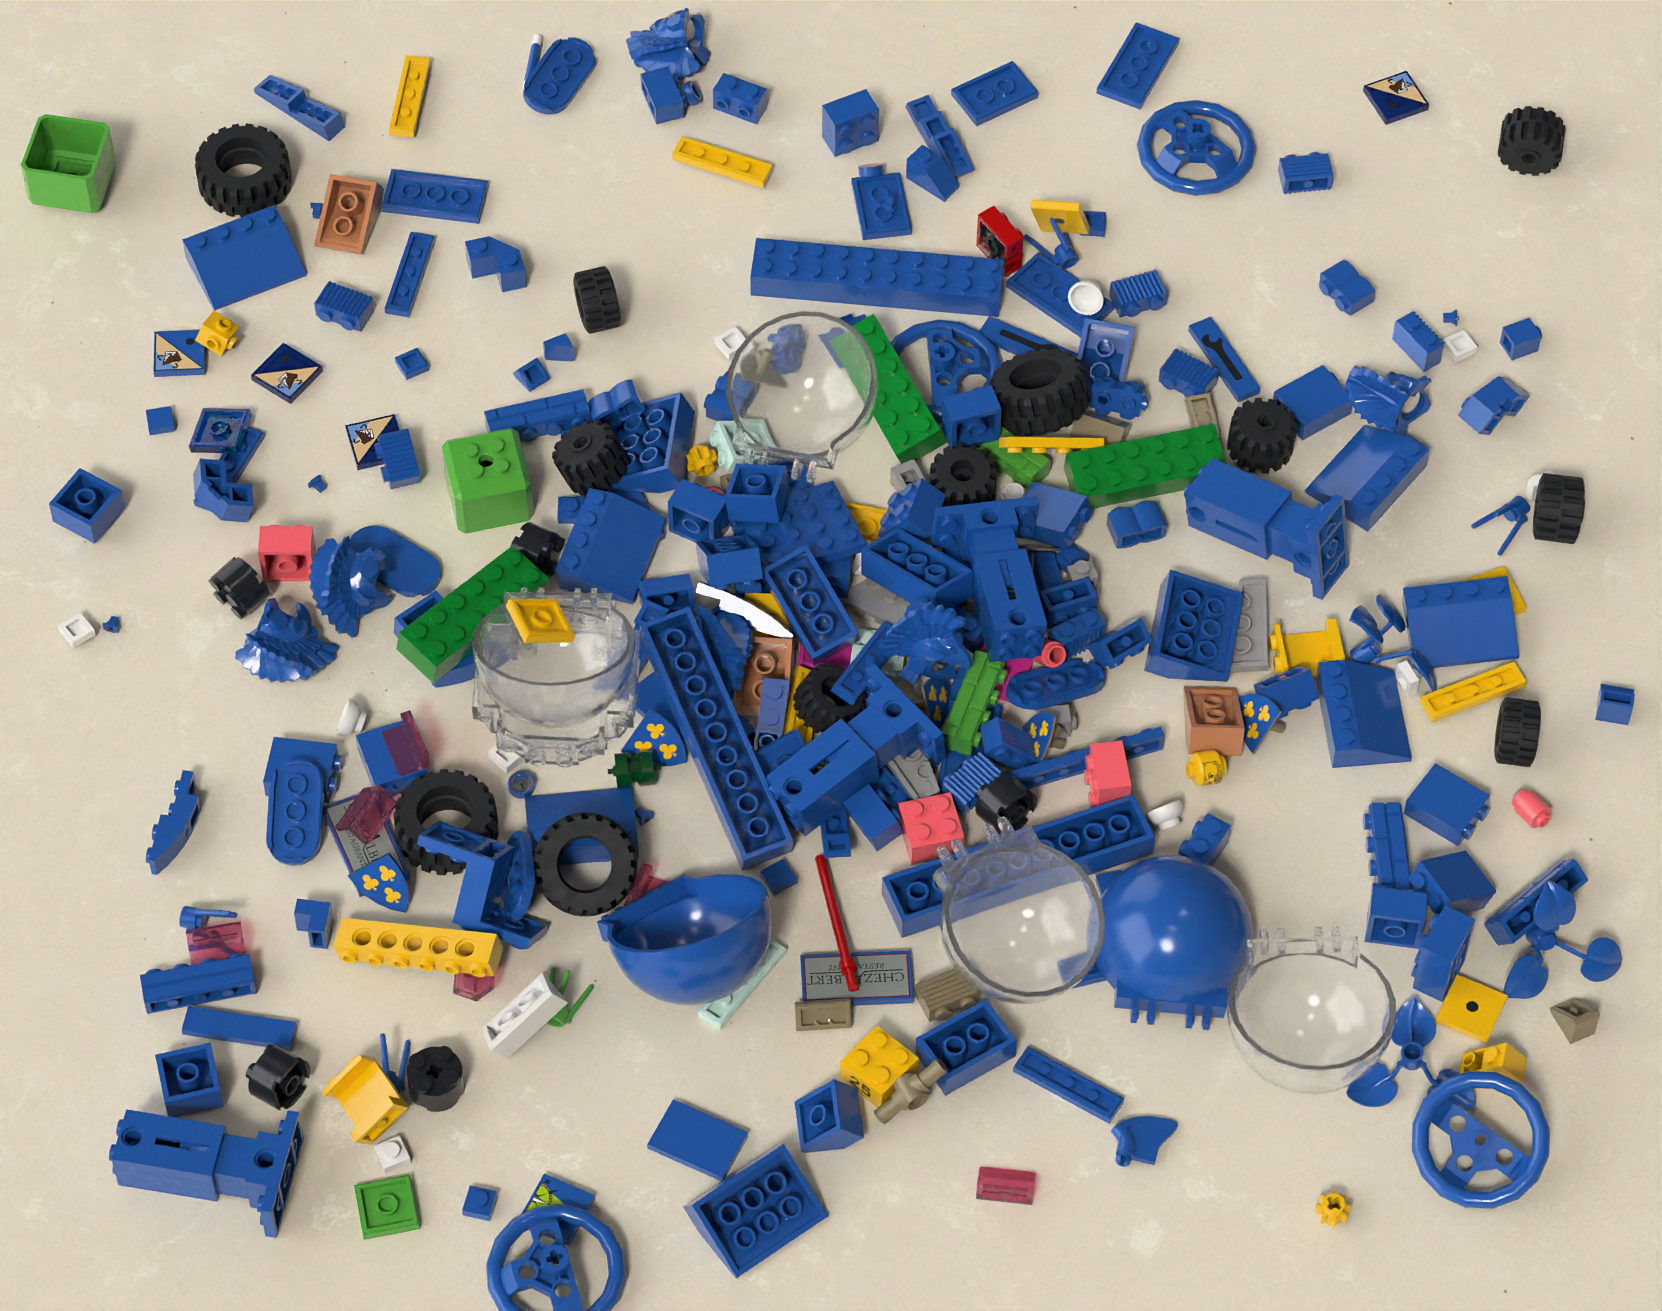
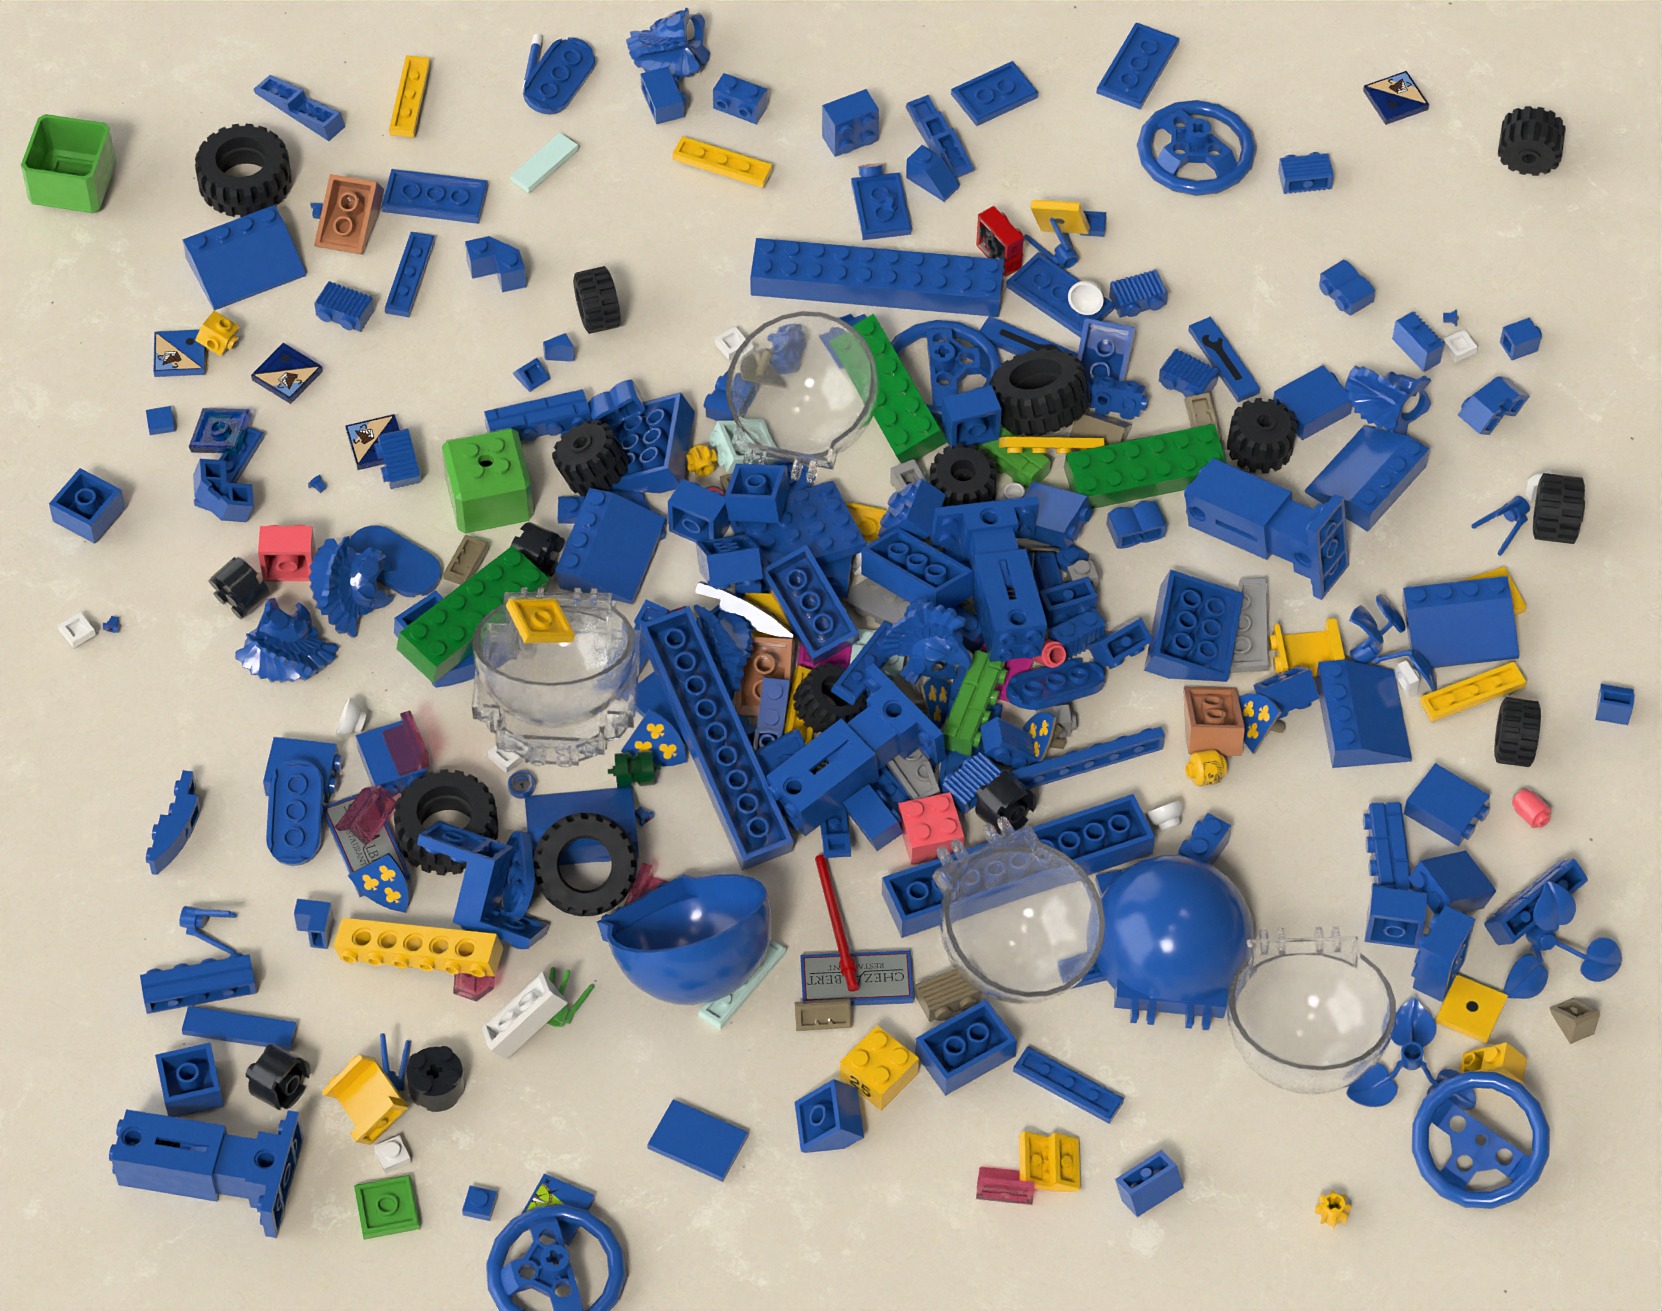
(215, 942): clear pink panel -> none
(411, 363): blue tile -> none
(466, 560): none -> dark tan plate
(544, 162): none -> light aqua tile
(669, 592): blue brick -> none
(691, 93): blue tile -> none
(756, 1210): blue slope -> none
(778, 877): blue tile -> none
(910, 1091): dark tan pin -> none
(1050, 1161): none -> yellow slope
(1107, 773): coral brick -> none
(1141, 1138): blue arm -> none
(1149, 1183): none -> blue brick

